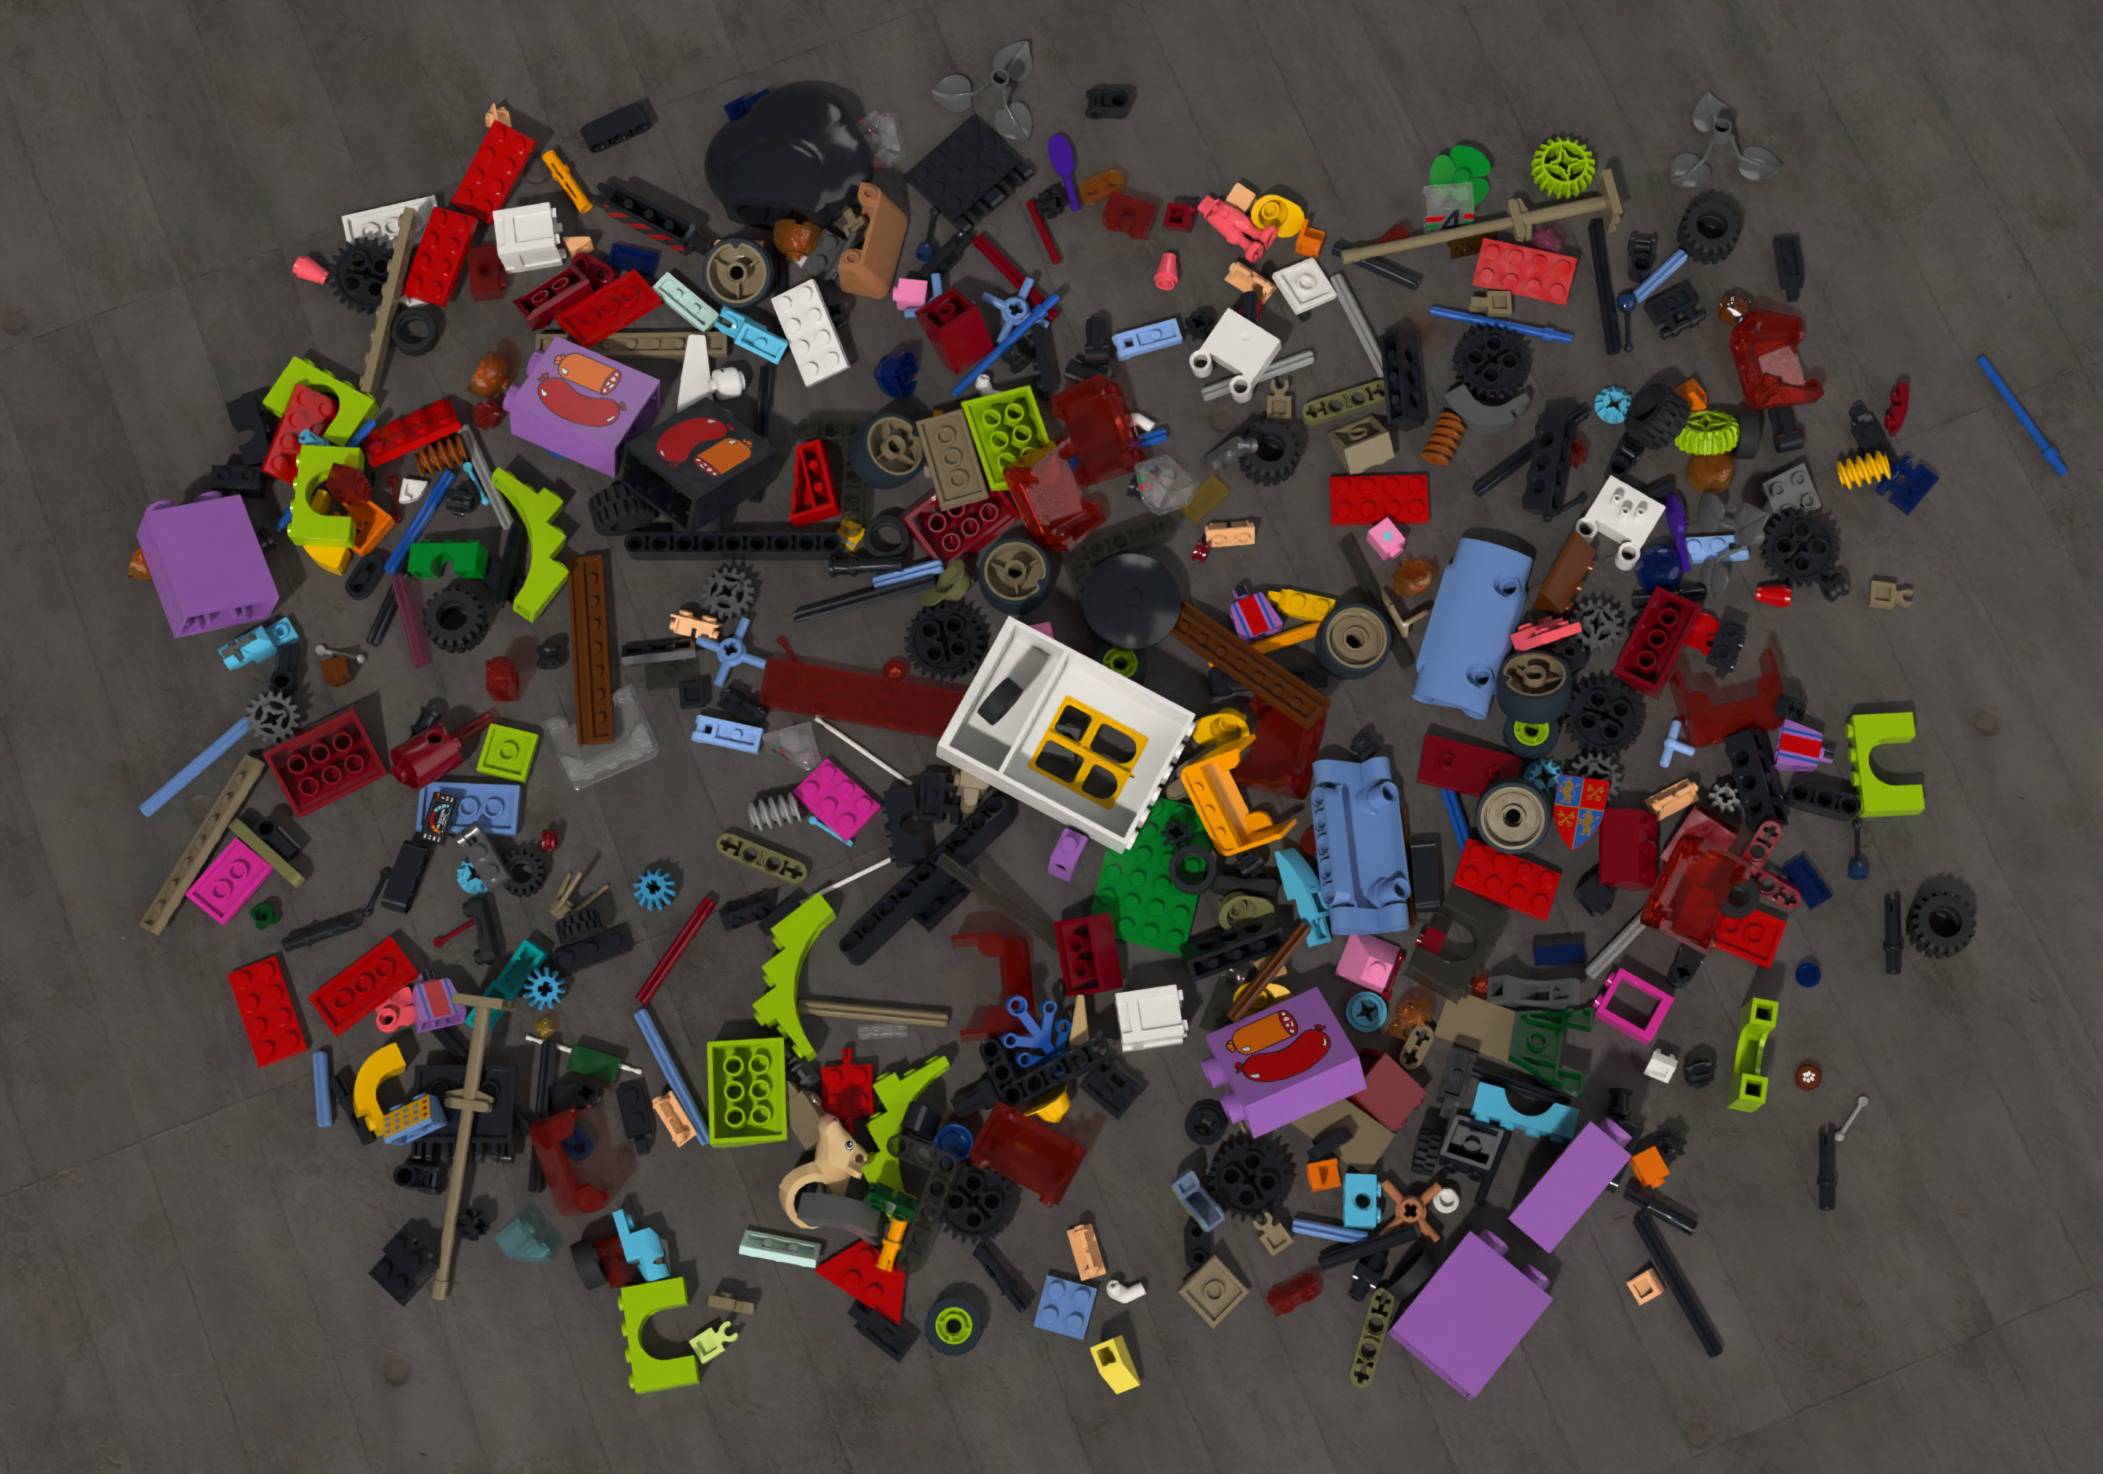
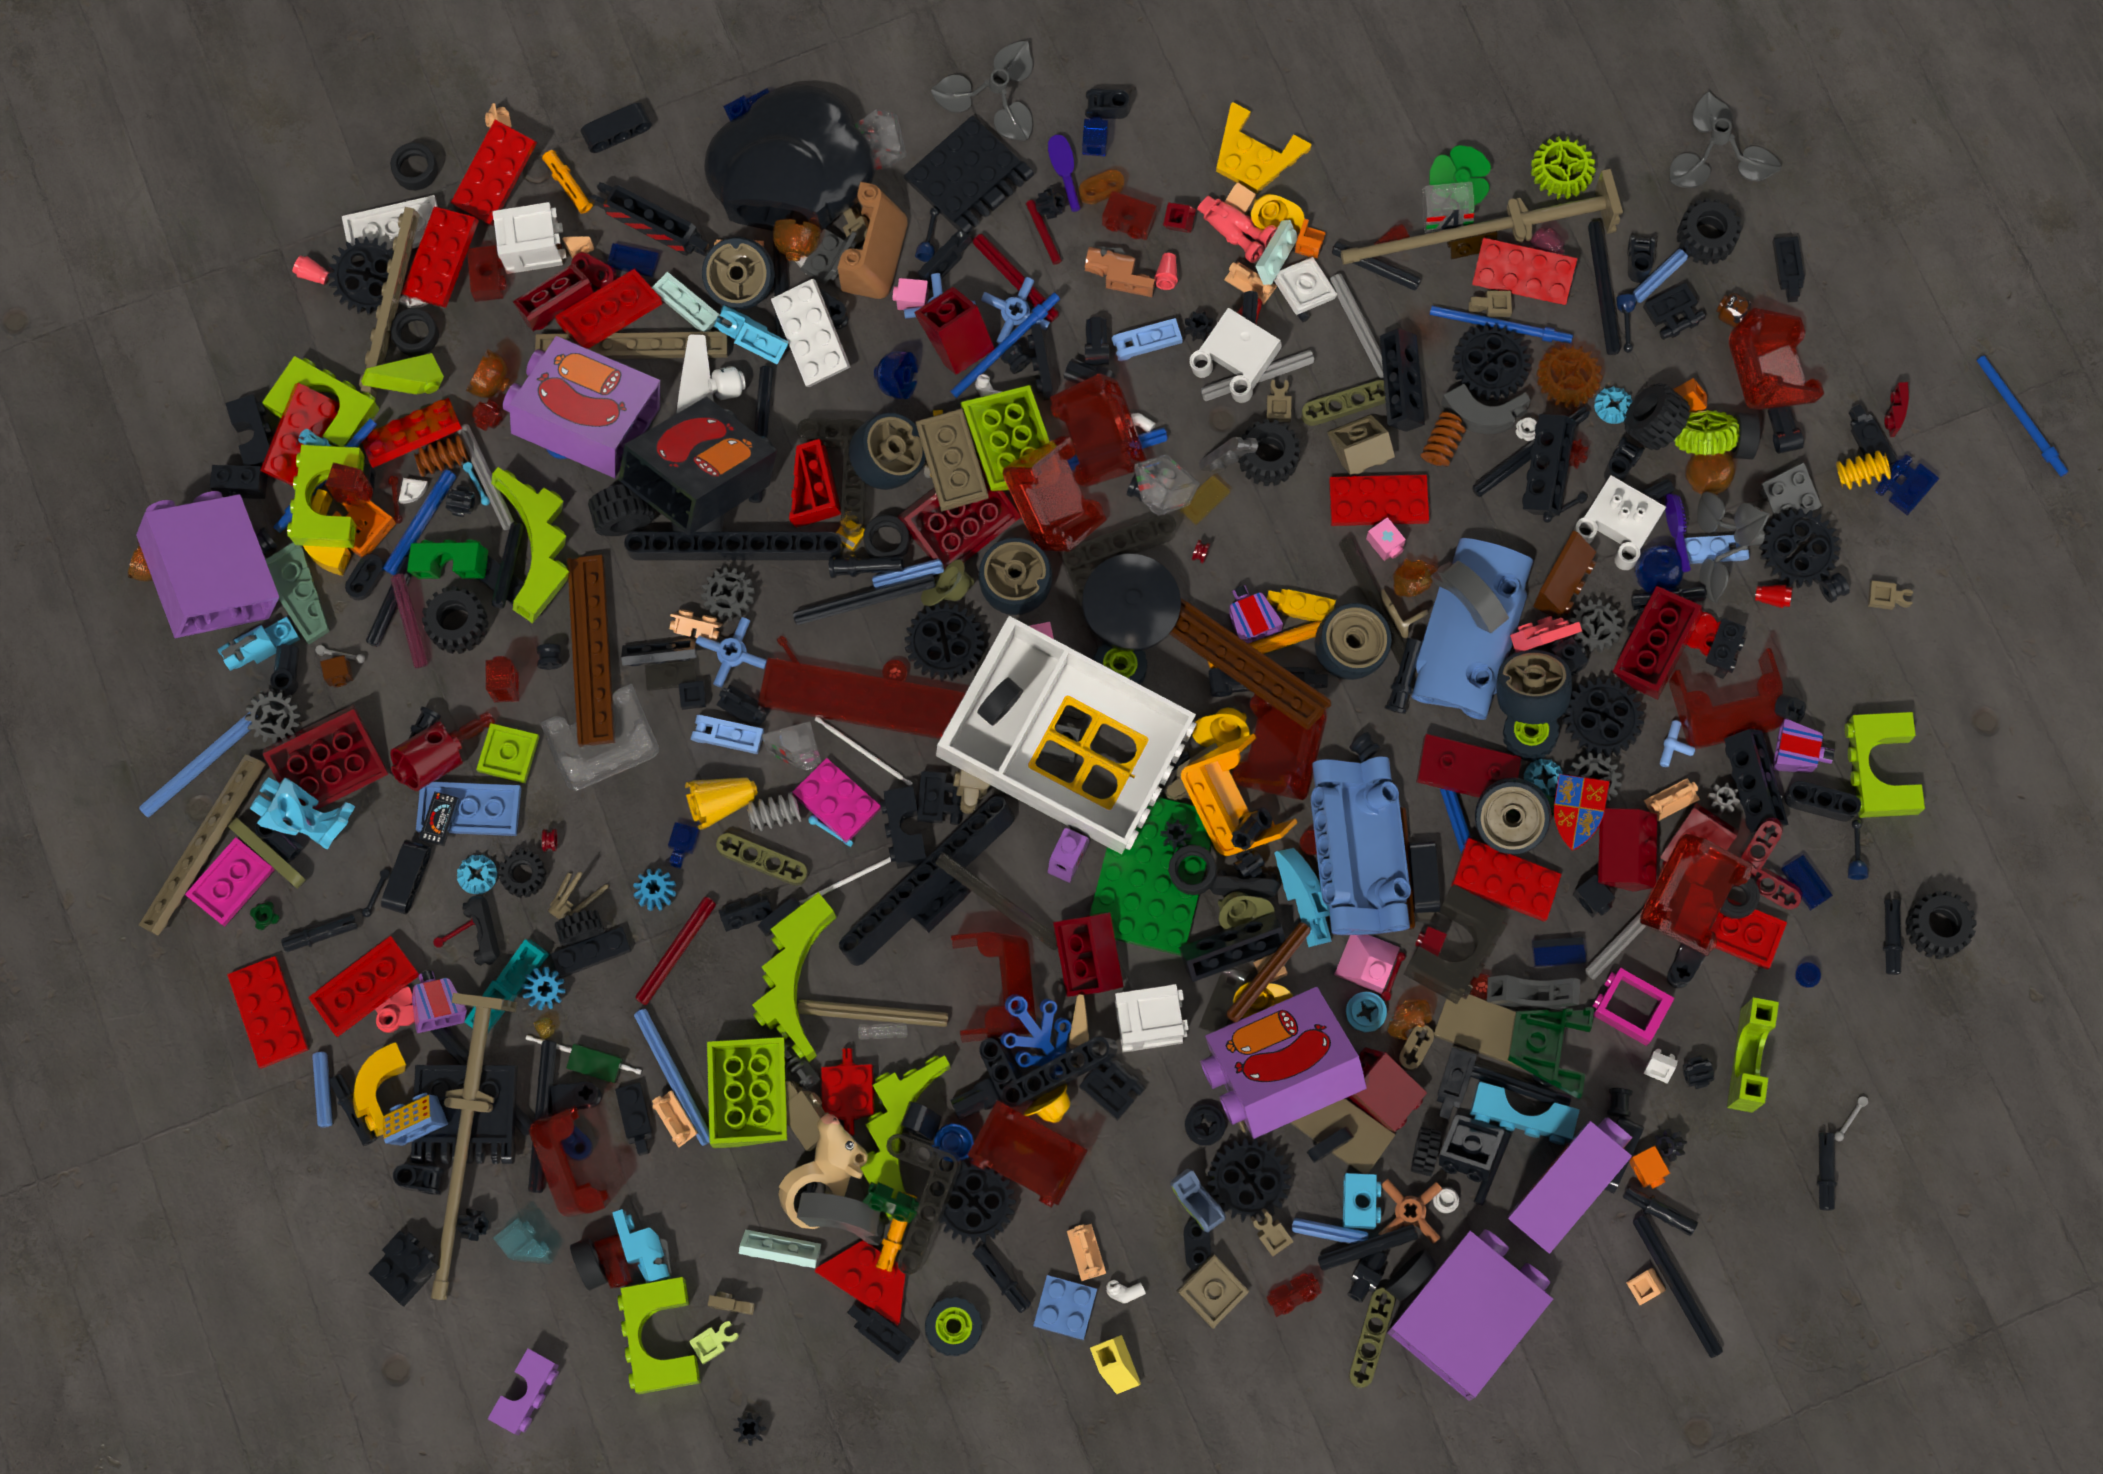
(298, 591): none -> sand green wing
(303, 819): none -> medium azure hips
(409, 375): none -> lime slope
(410, 150): none -> black tyre
(483, 857): flat silver plate -> none
(516, 1414): none -> medium lavender arch
(682, 841): none -> clear blue plate
(718, 798): none -> yellow cone
(757, 1428): none -> black gear
(1095, 137): none -> clear blue brick
(1119, 270): none -> nougat plate
(1239, 534): light nougat hinge -> none
(1250, 161): none -> yellow wing
(1251, 827): none -> black piece
(1276, 252): none -> light aqua plate
(1323, 1175): orange panel -> none
(1401, 687): none -> black pin
(1473, 593): none -> dark grey arch
(1522, 425): none -> white plate
(1556, 361): none -> clear orange gear
(1807, 1077): tile -> none

